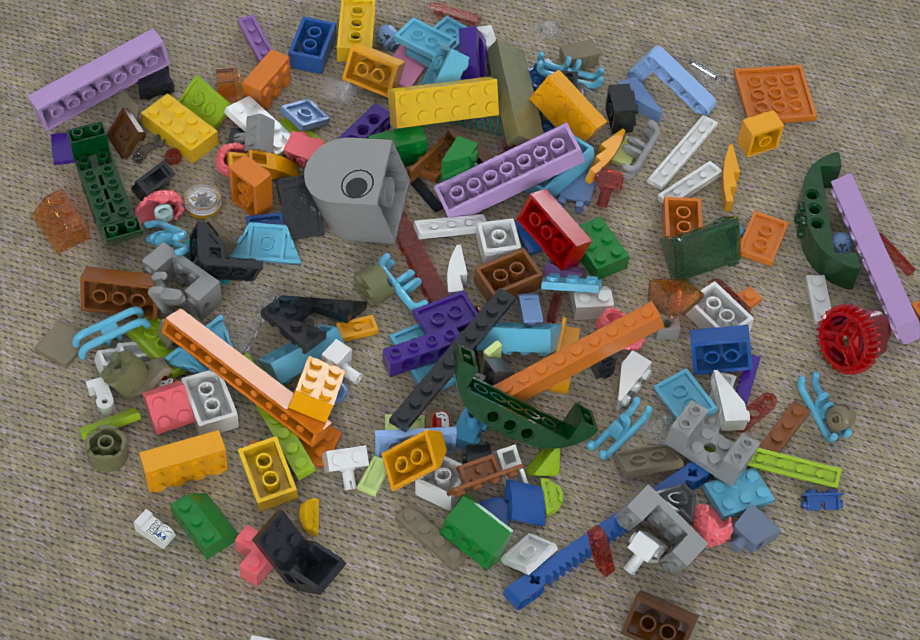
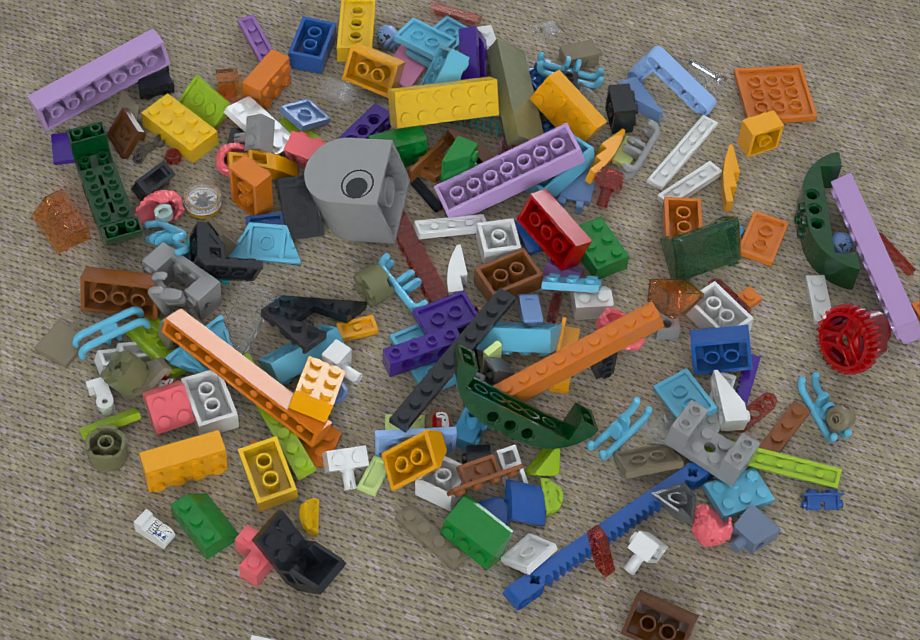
(632, 373): white slope -> none
(685, 539): light grey plate -> none

